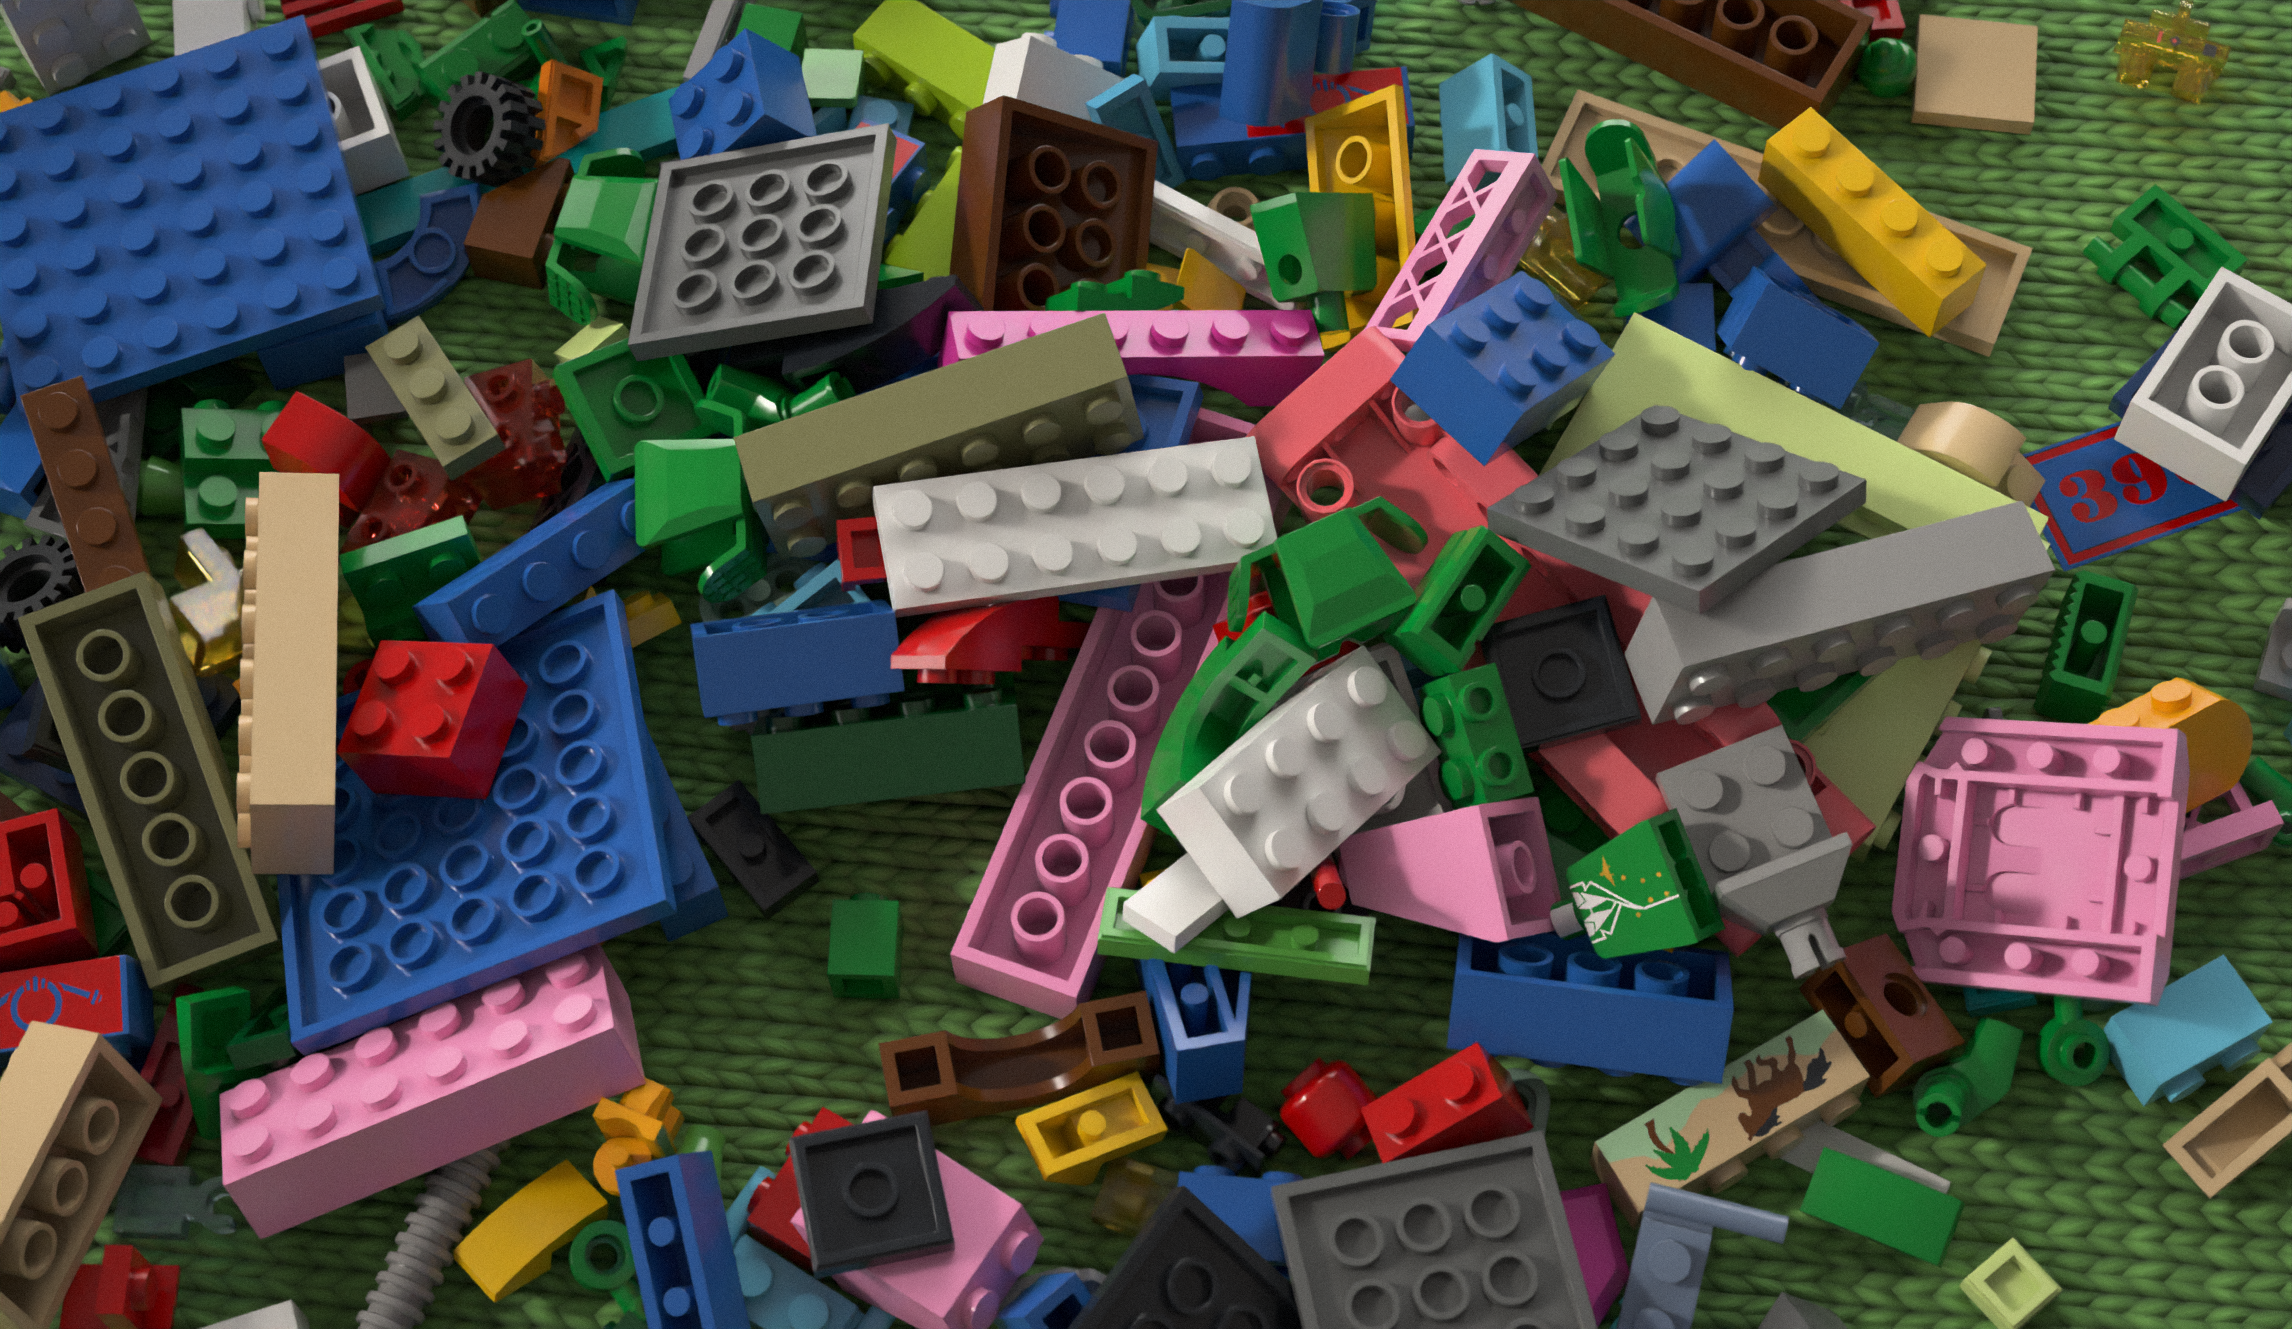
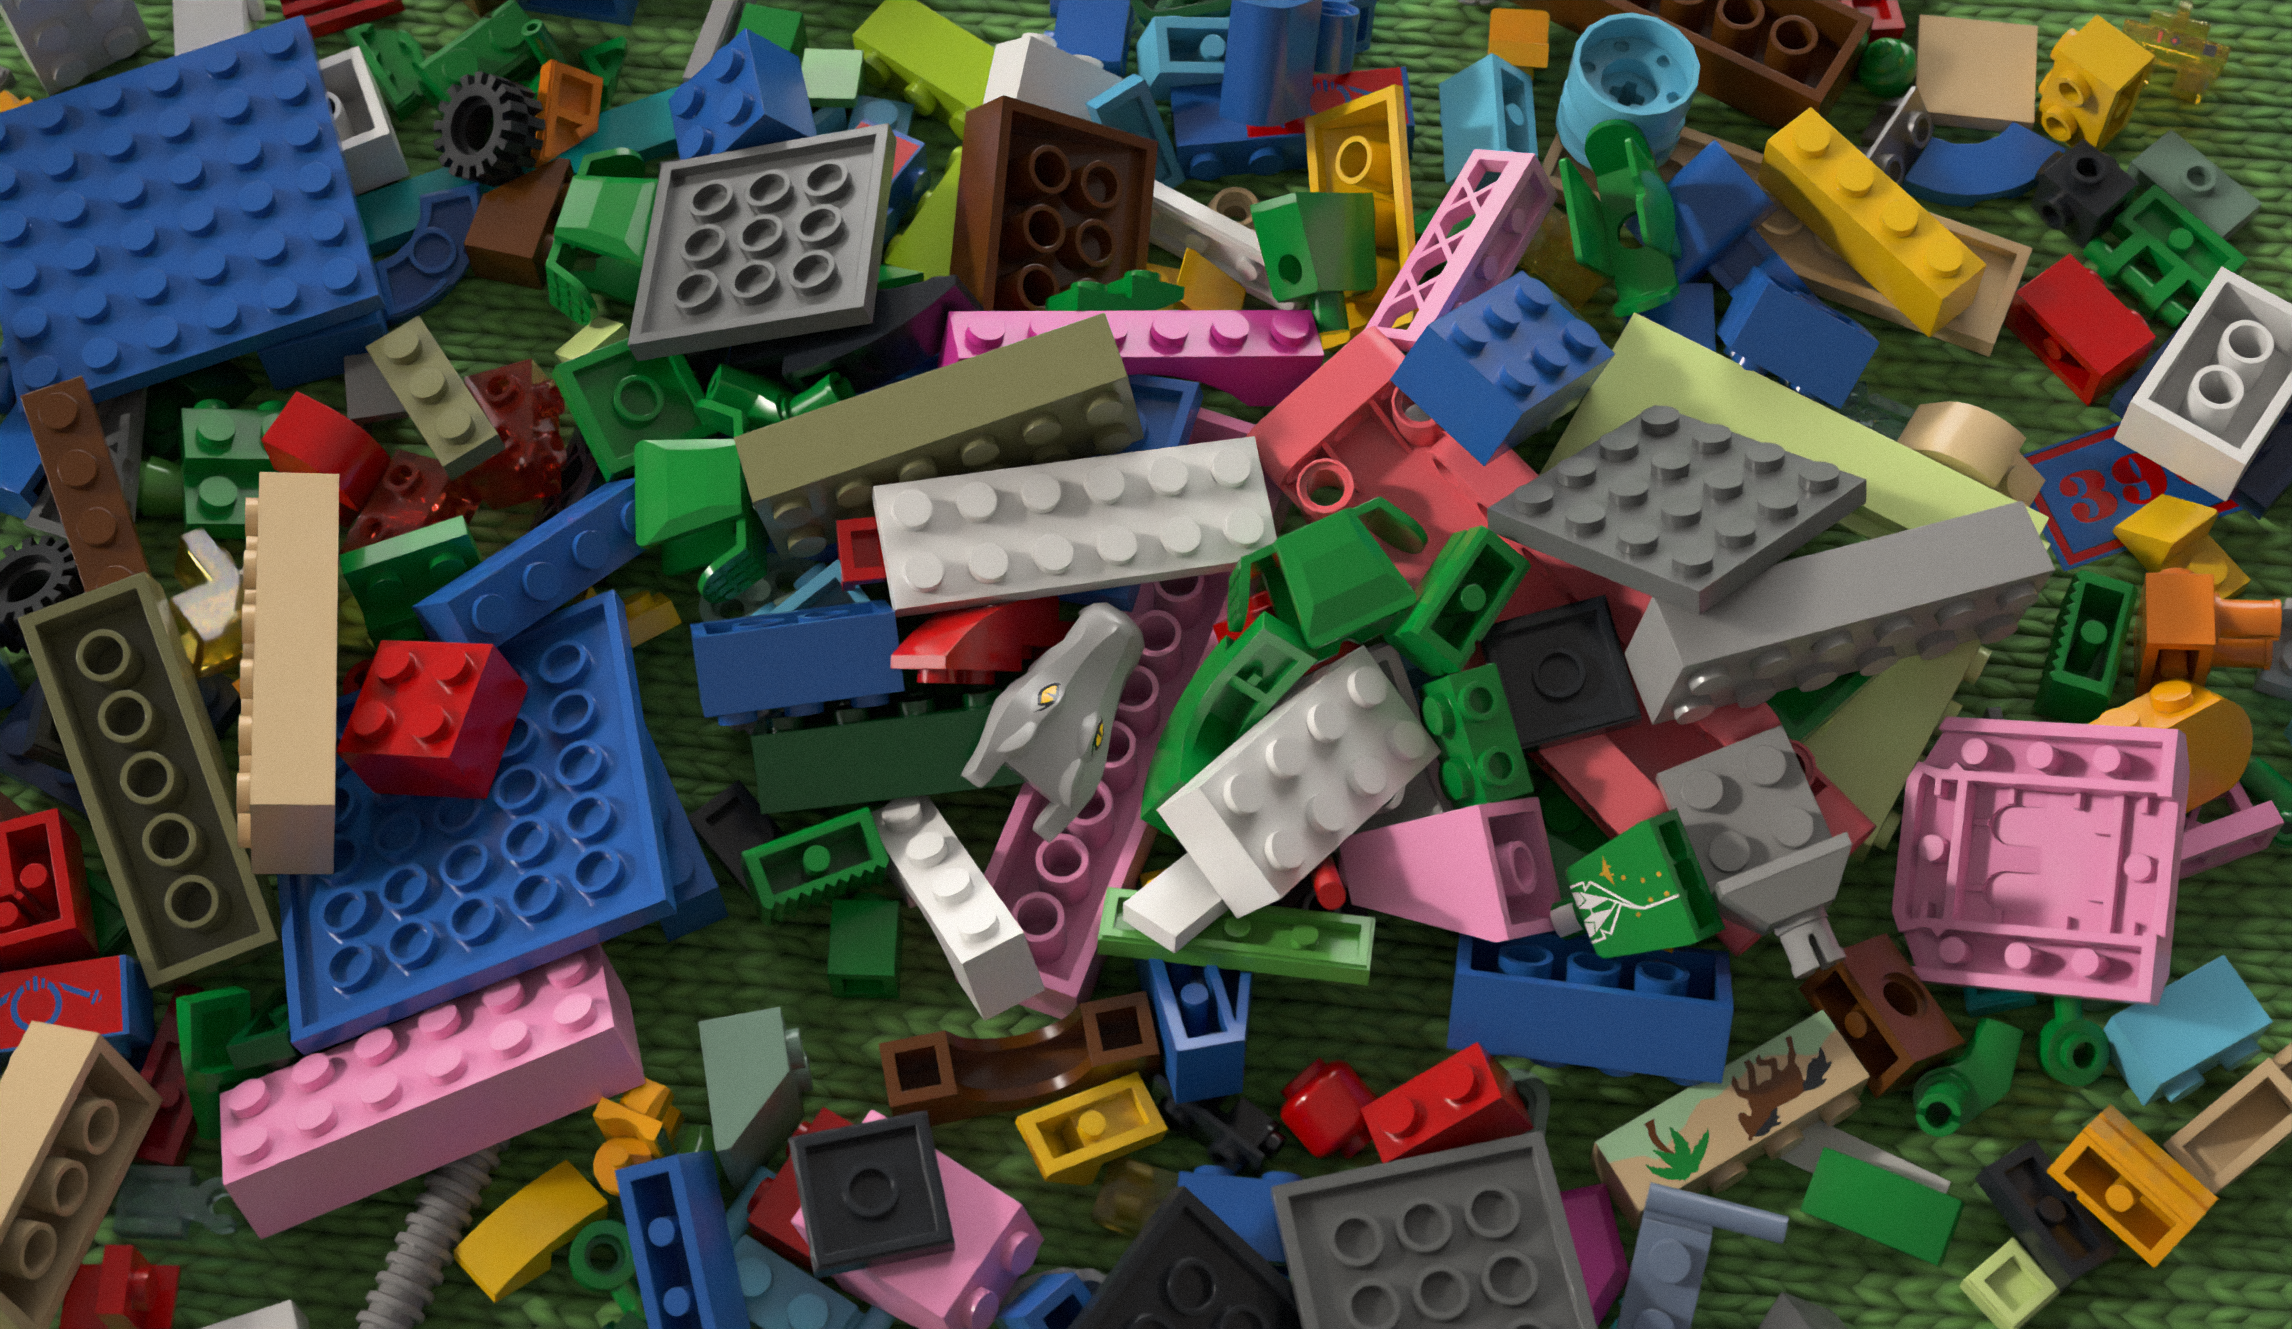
(753, 1087): none -> sand green slope
(815, 865): none -> green brick
(959, 904): none -> white arch
(1061, 715): none -> light grey animal
(1520, 38): none -> light orange bracket
(1631, 72): none -> medium azure wheel
(1897, 134): none -> flat silver hinge
(1980, 171): none -> blue tile
(2046, 1216): none -> black plate
(2079, 329): none -> red brick
(2082, 192): none -> black brick
(2092, 84): none -> yellow brick
(2132, 1185): none -> light orange brick
(2176, 535): none -> yellow slope
(2188, 629): none -> orange brick
(2195, 184): none -> sand green plate

